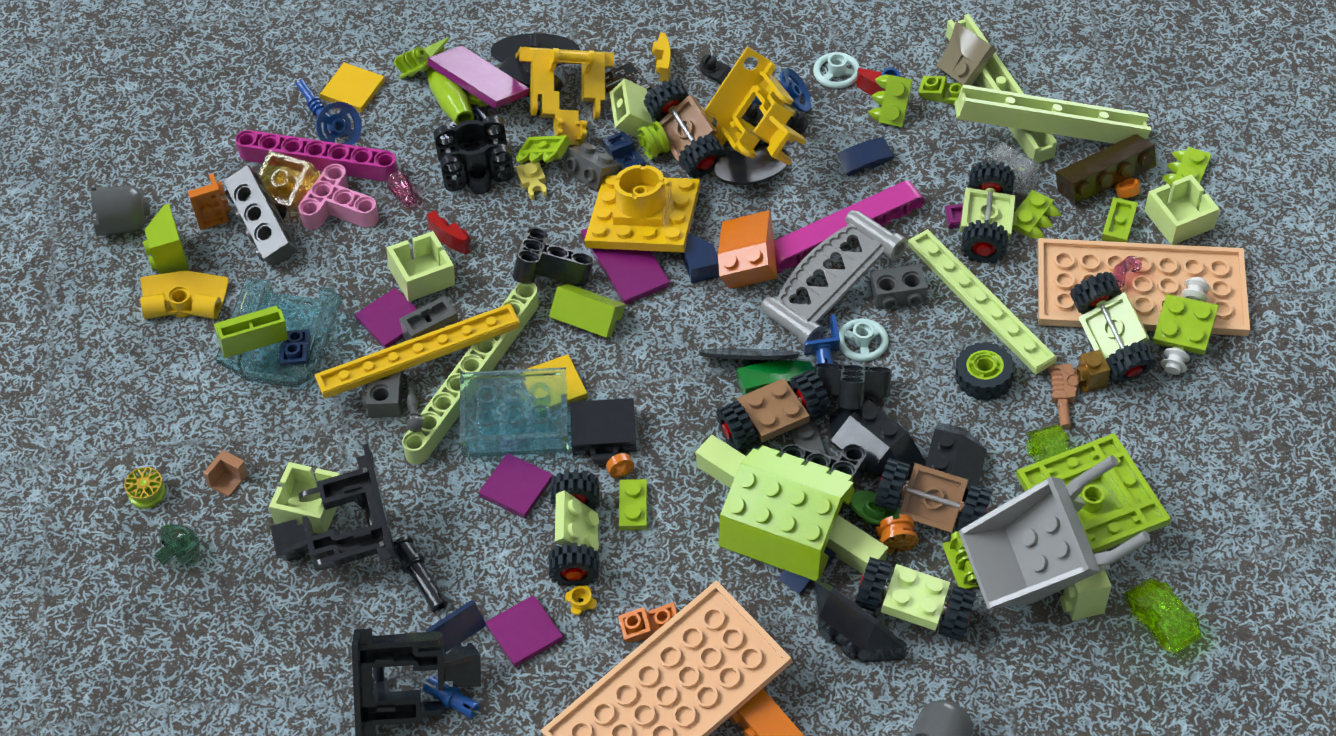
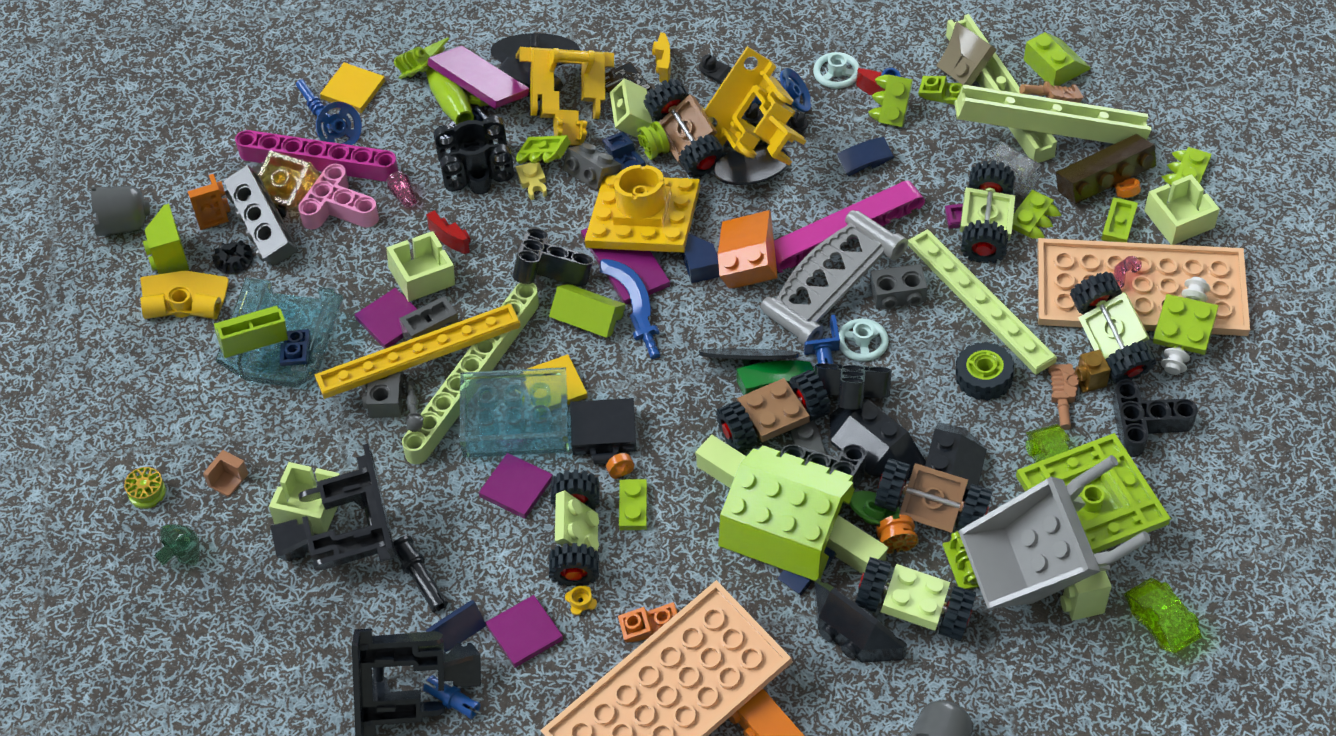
(234, 264): none -> black gear
(639, 300): none -> blue sword
(1053, 59): none -> lime slope
(1054, 92): none -> nougat piece
(1172, 415): none -> black beam

